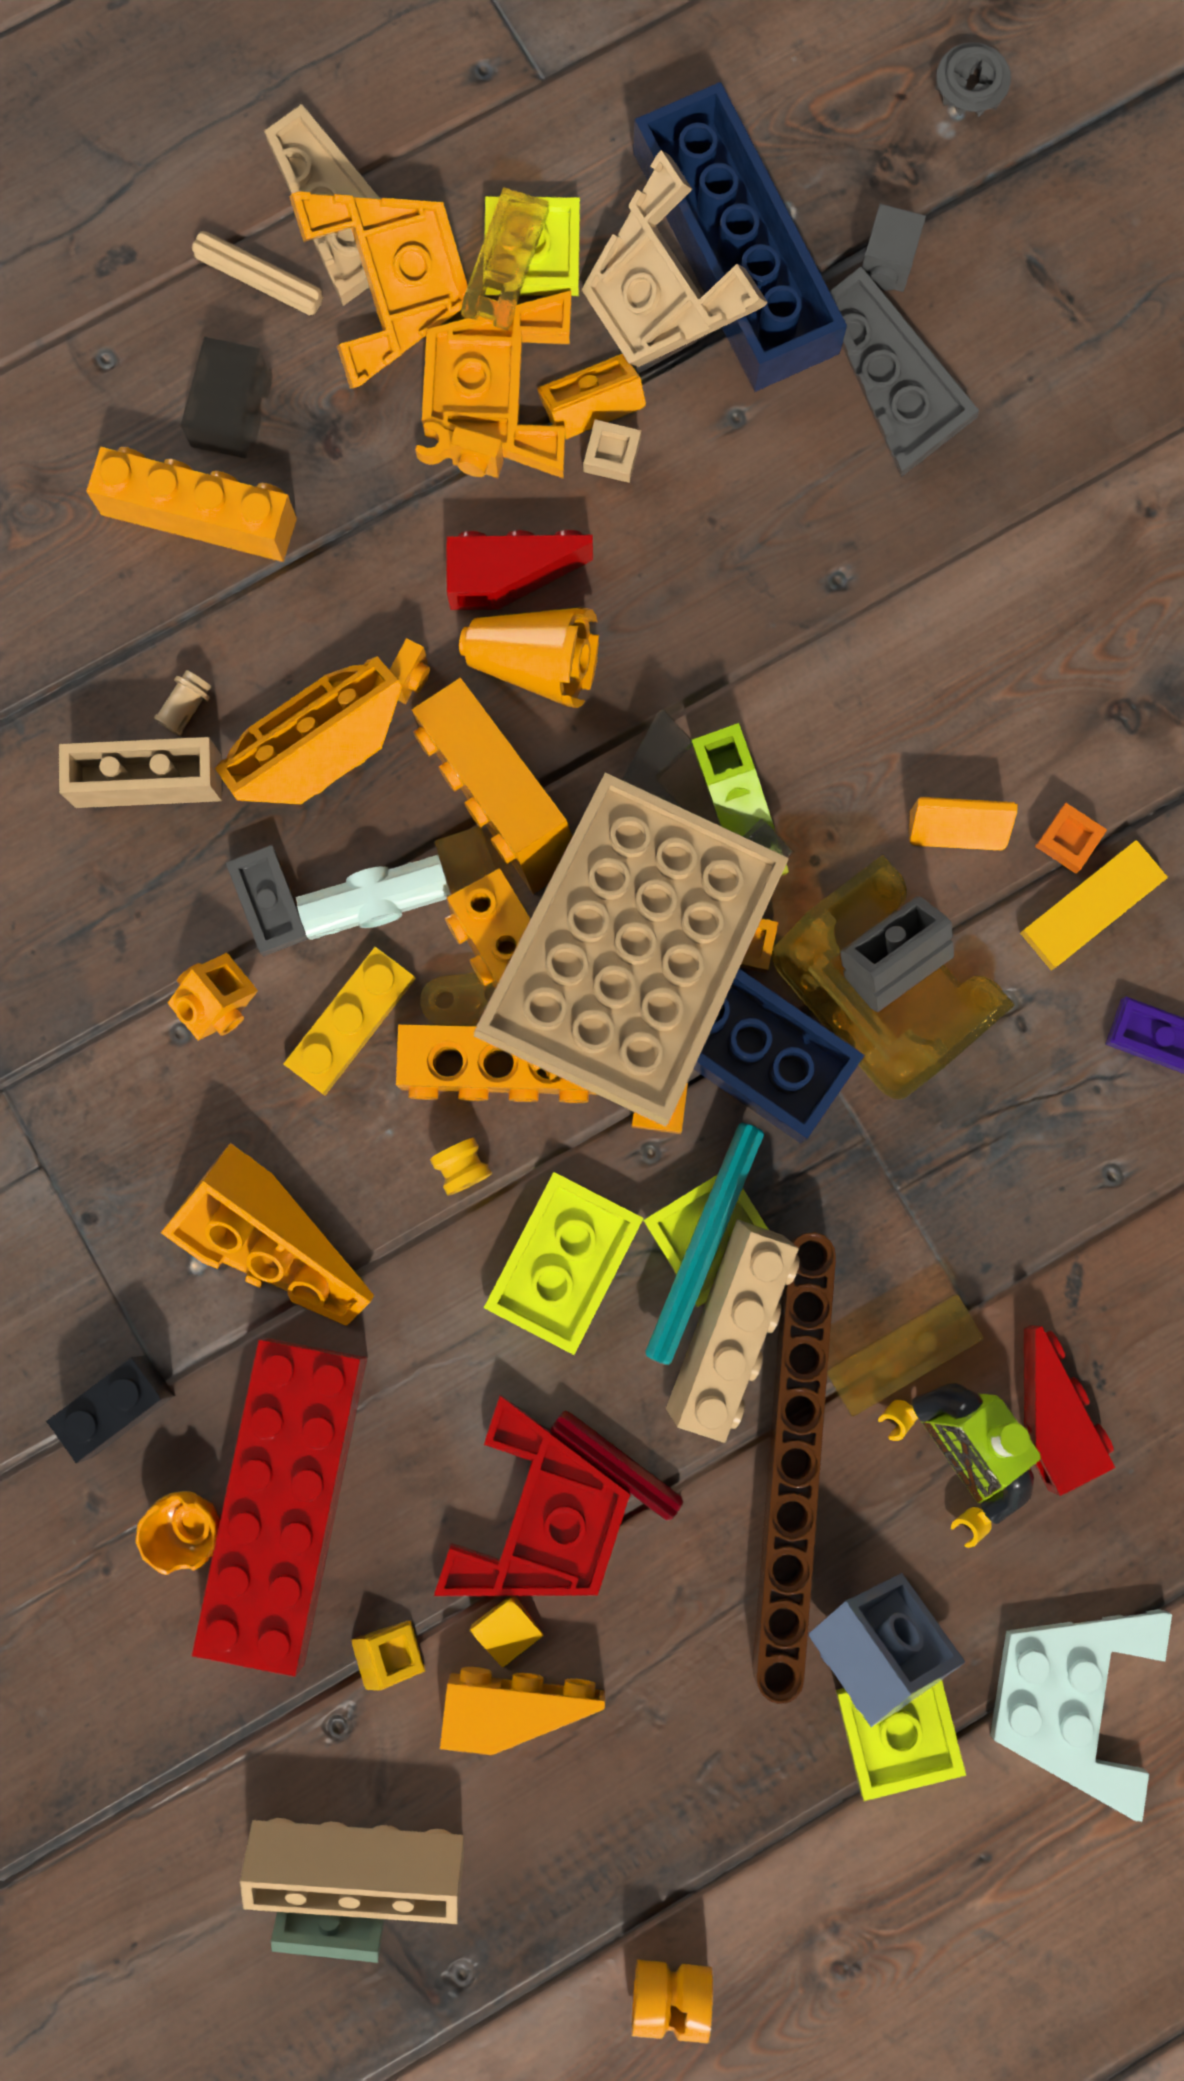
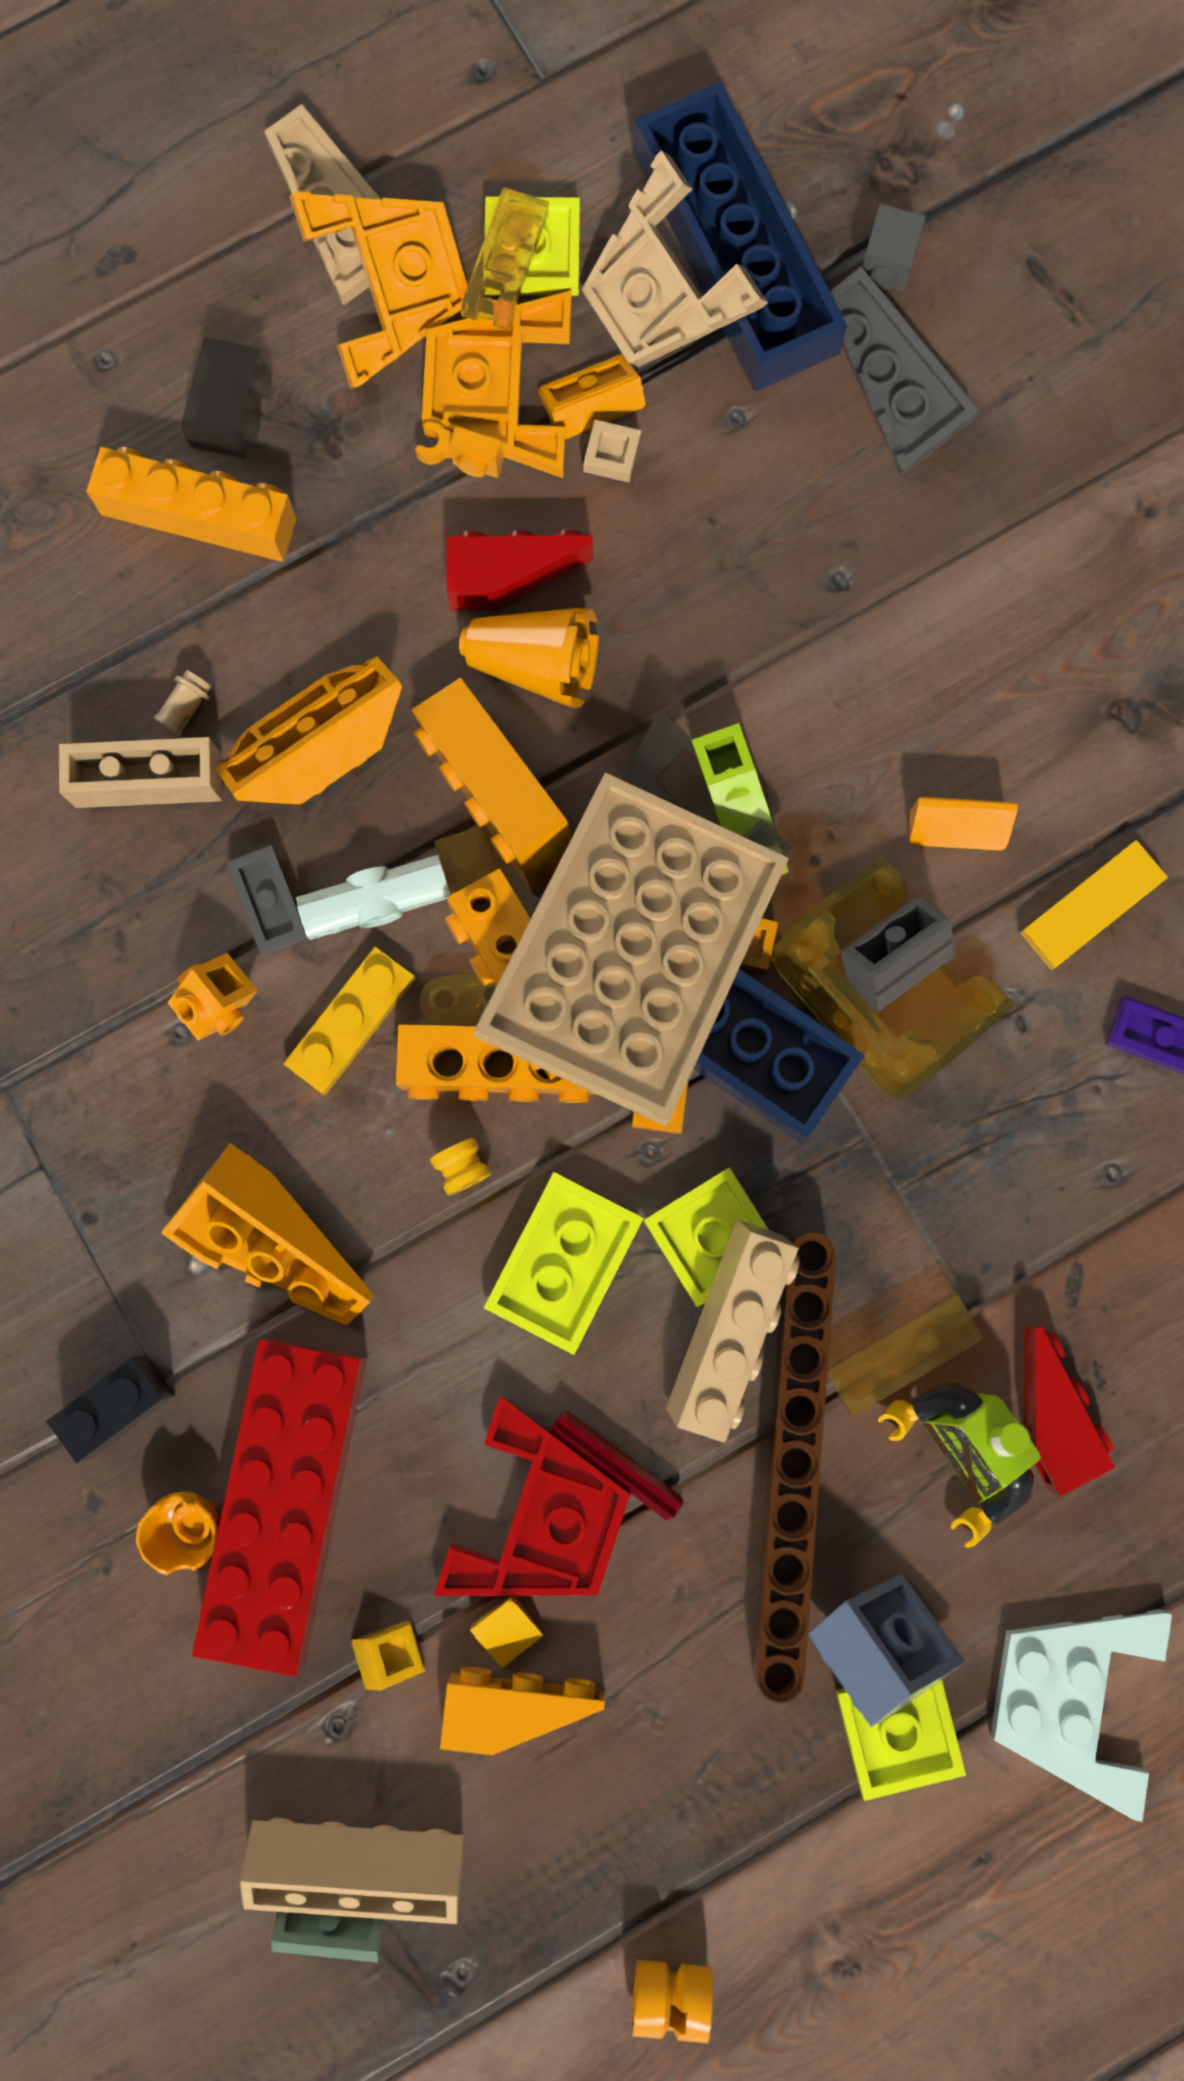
(257, 273): tan axle -> none
(410, 669): light orange plate -> none
(704, 1243): teal axle -> none
(956, 69): dark grey gear -> none
(1071, 838): orange plate -> none

